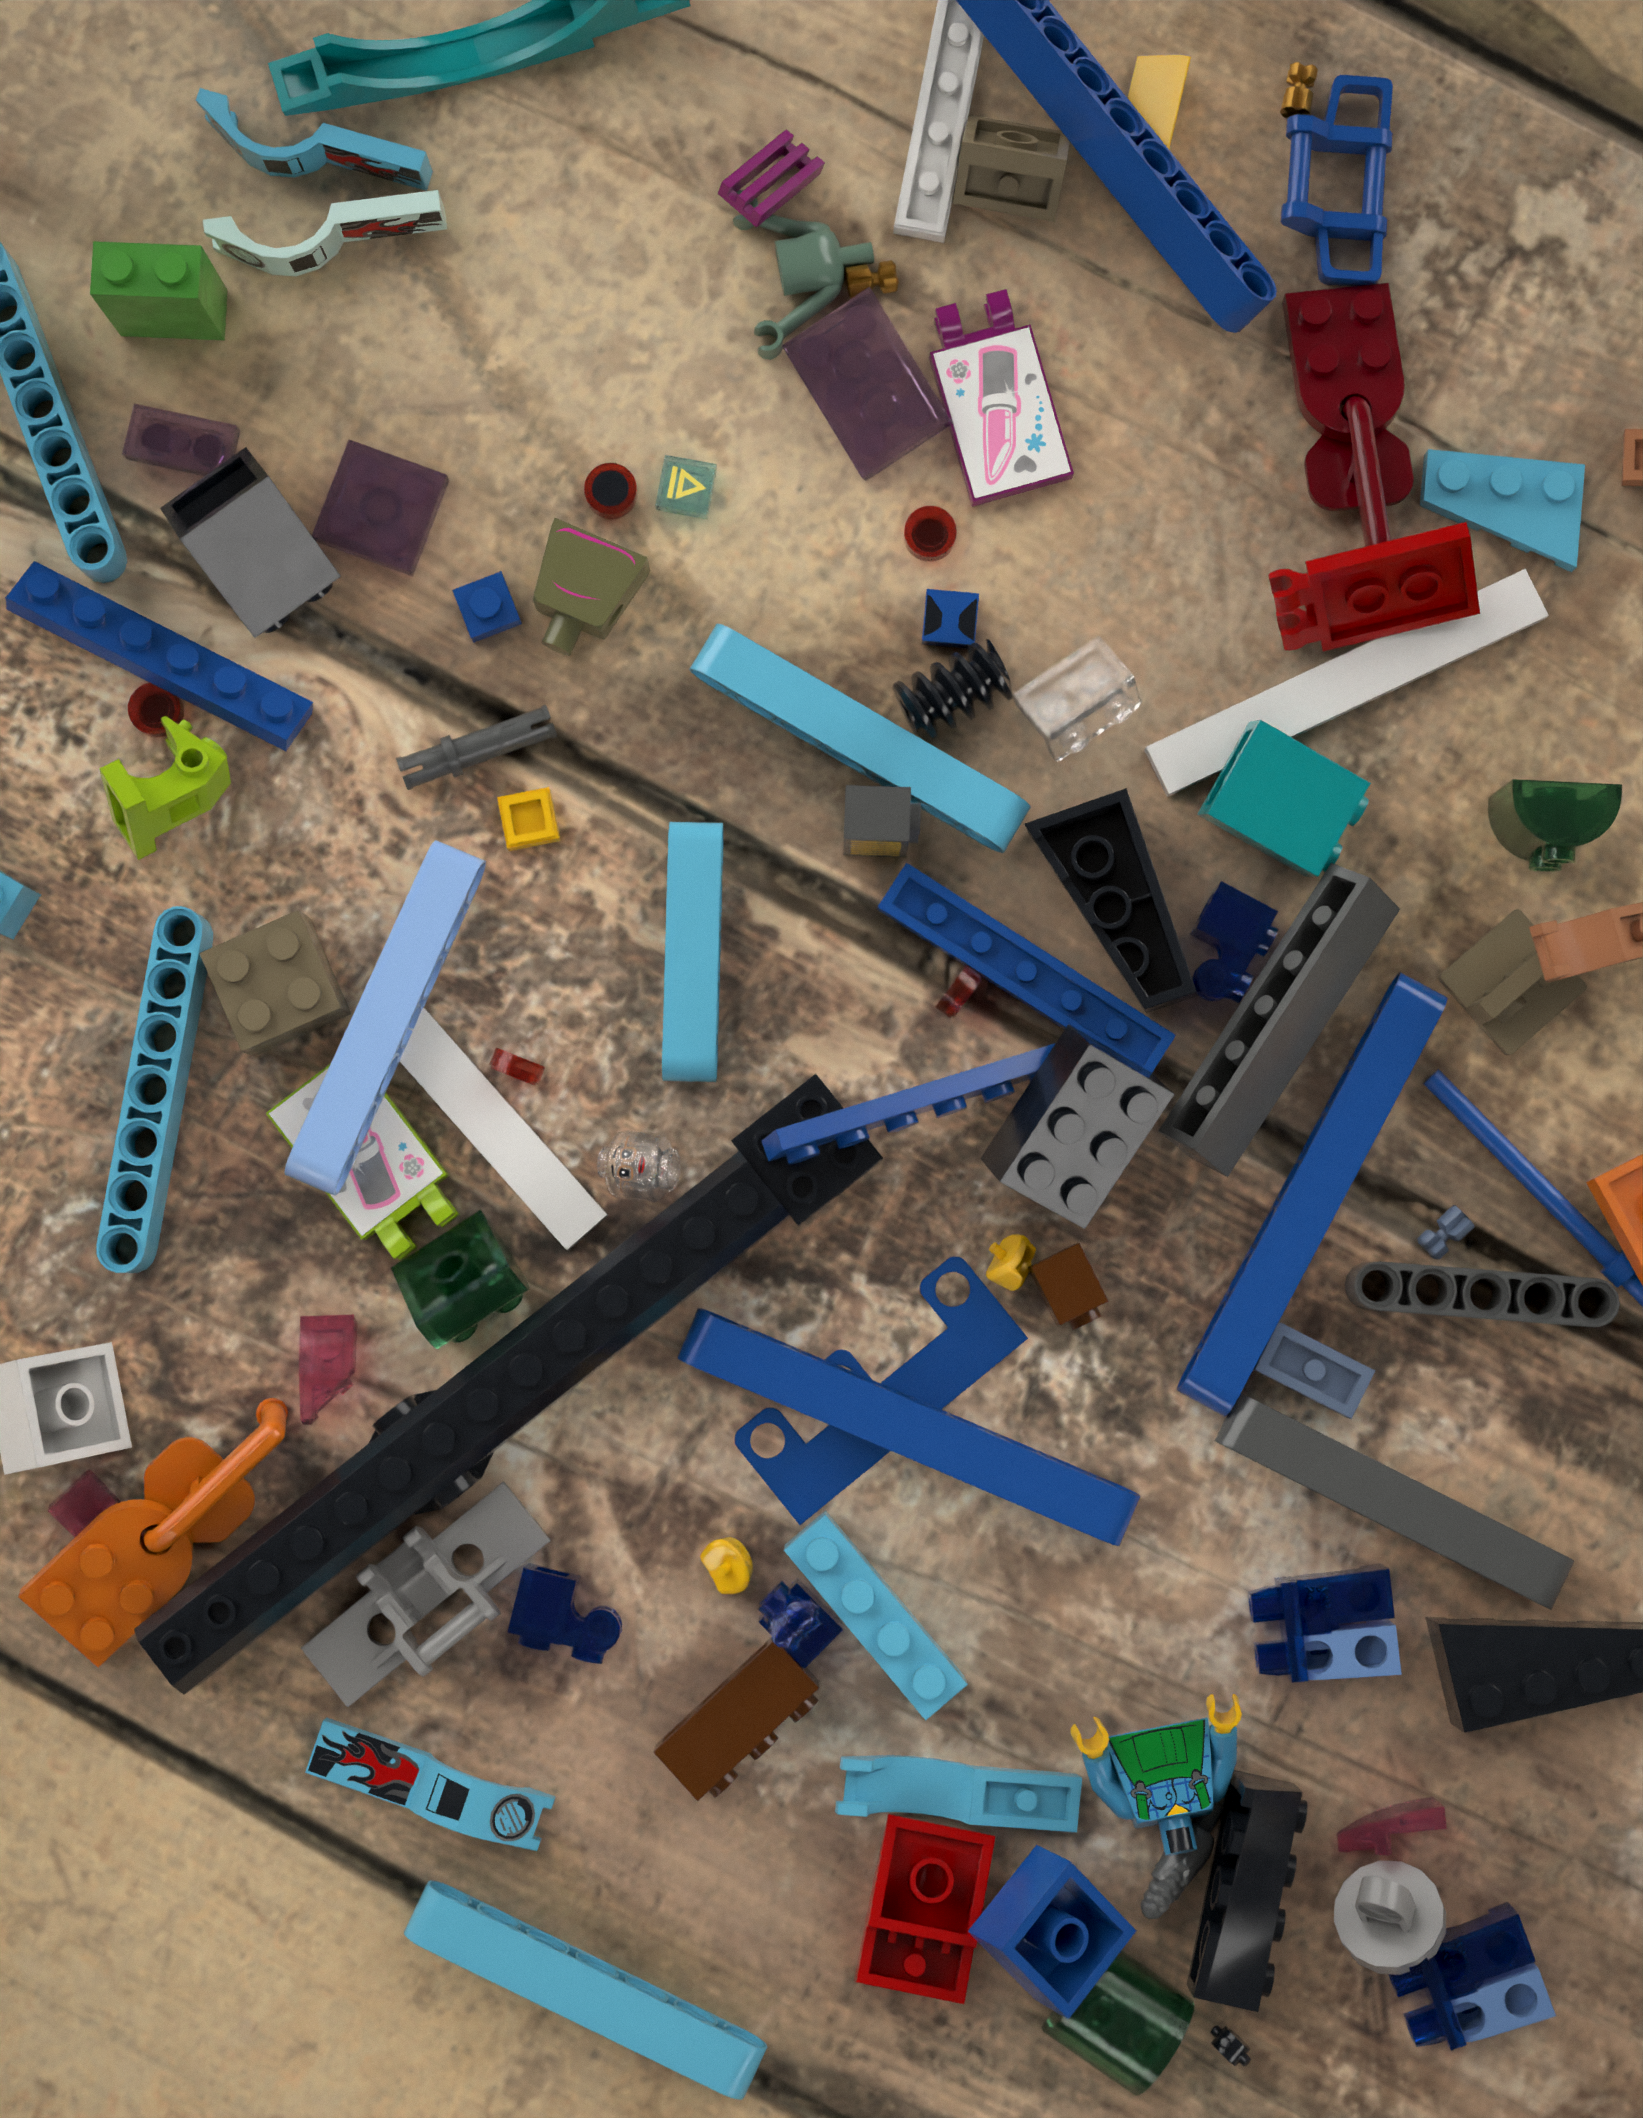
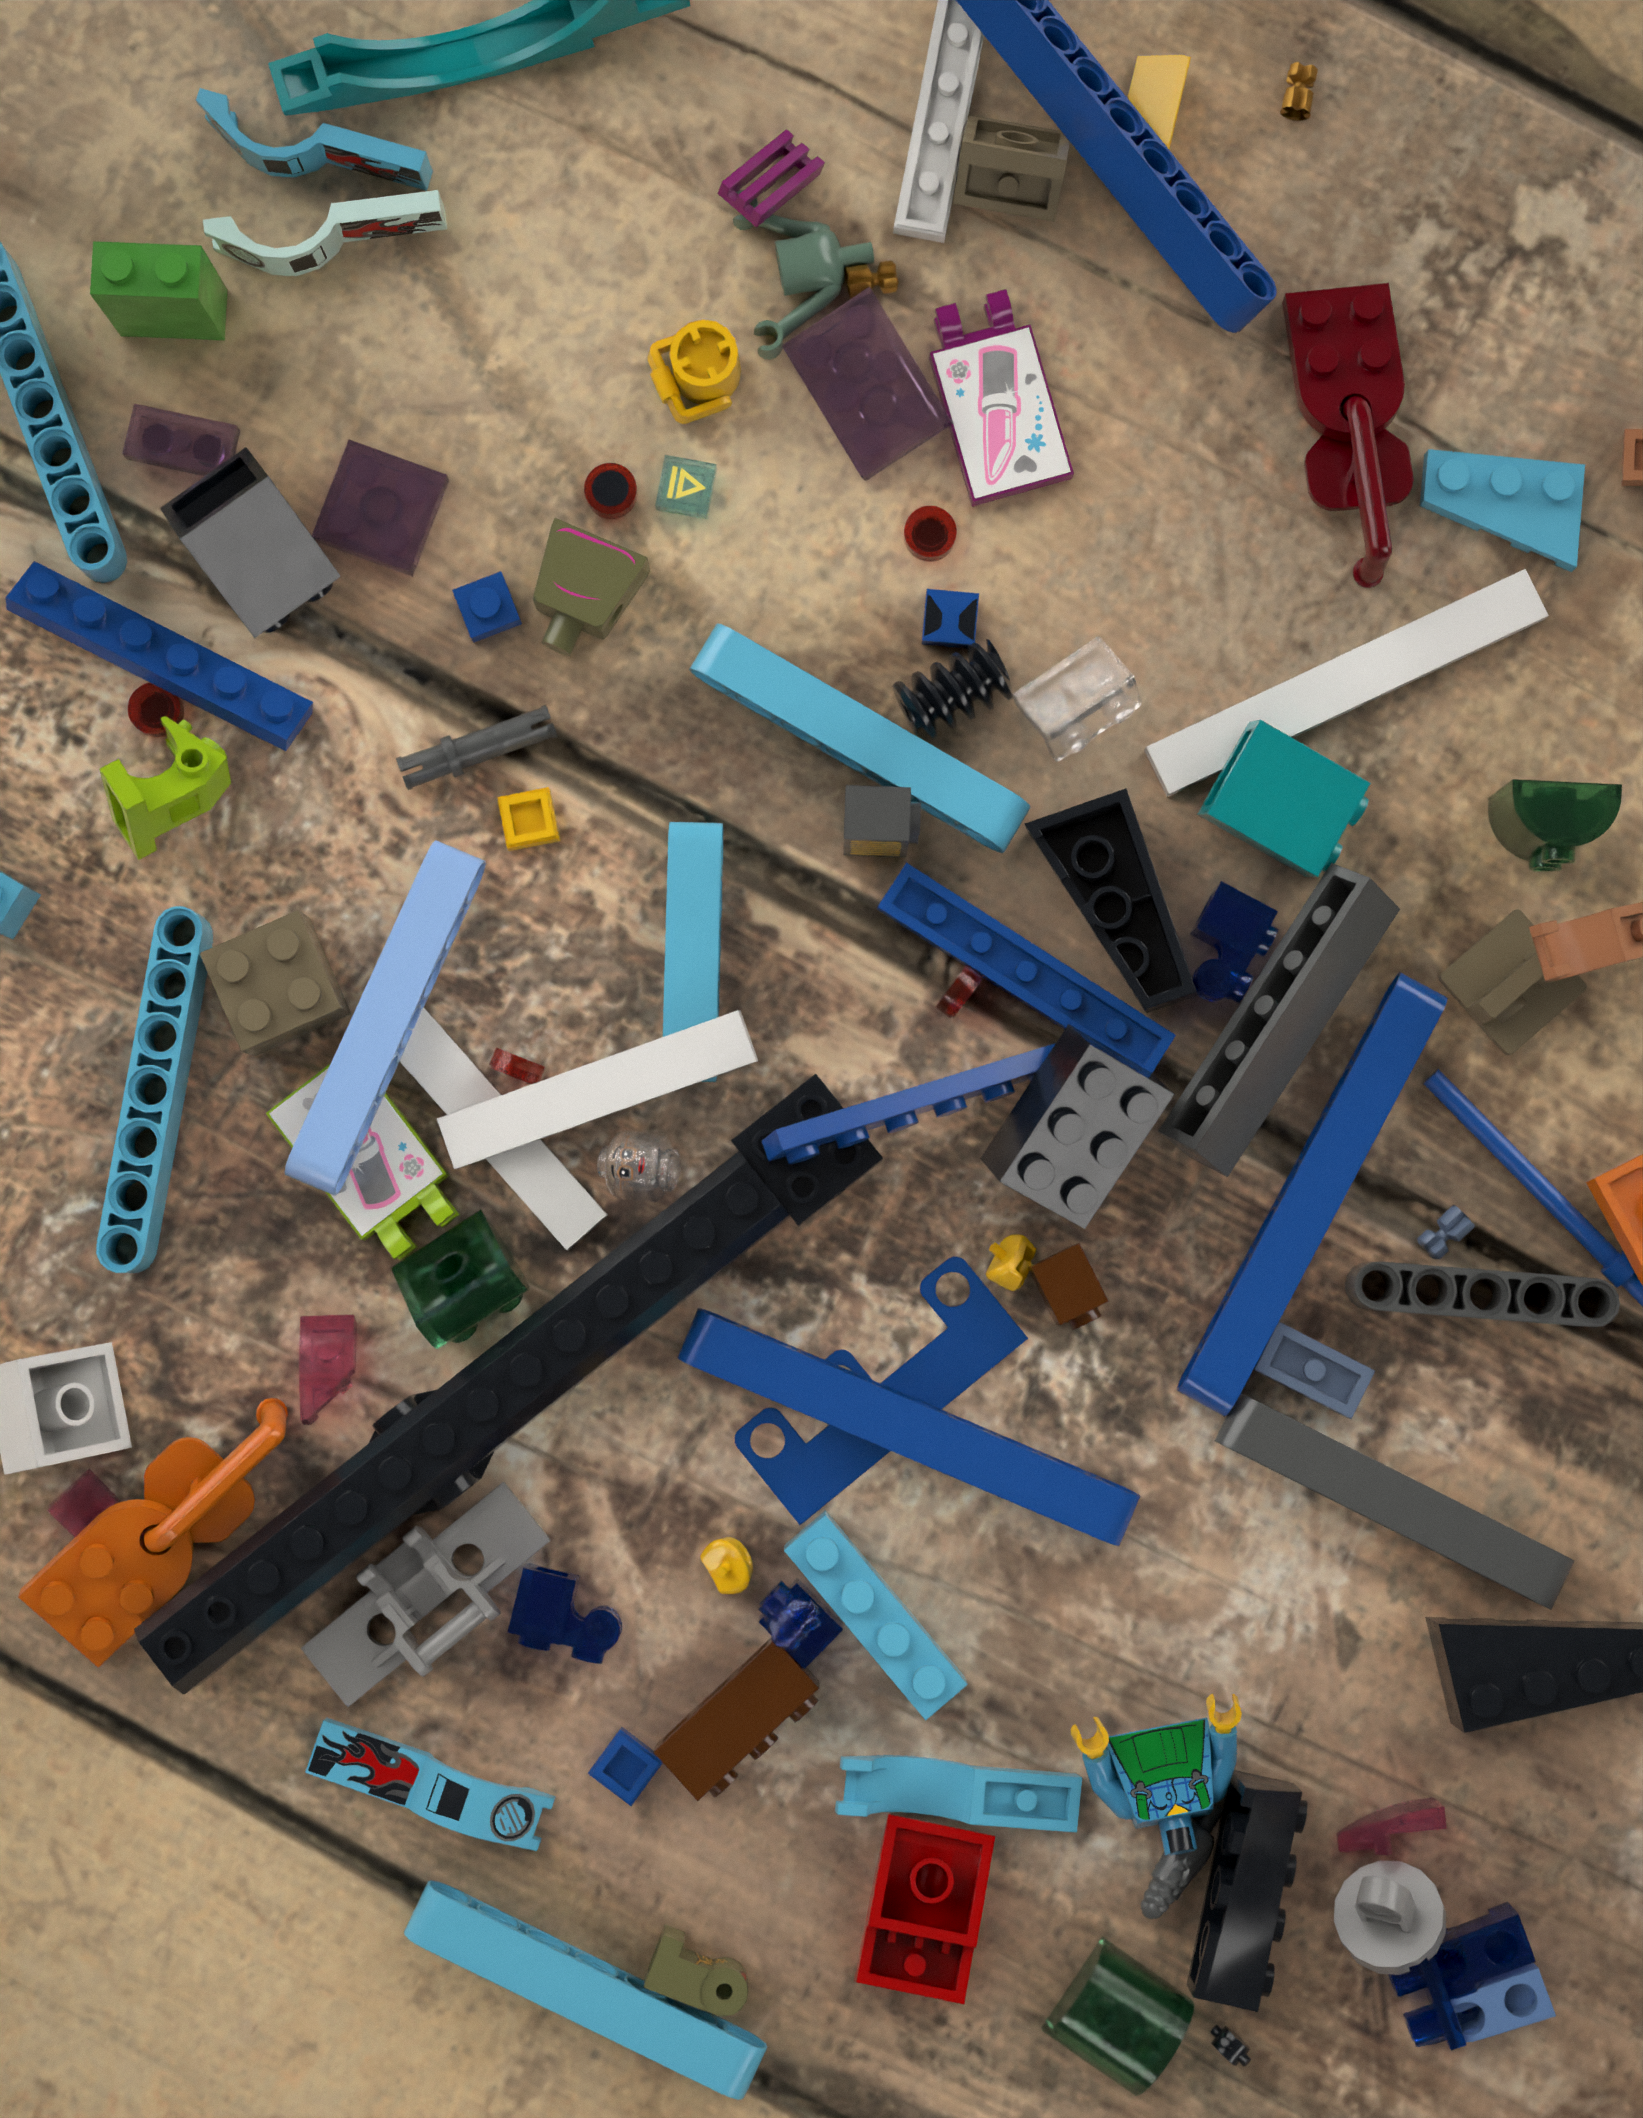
(597, 1089): none -> white tile
(625, 1766): none -> blue tile
(694, 1979): none -> olive leg
(703, 367): none -> yellow piece
(1052, 1931): blue brick -> none
(1310, 1627): clear blue hips -> none
(1314, 134): blue bar -> none
(1378, 590): red tile -> none

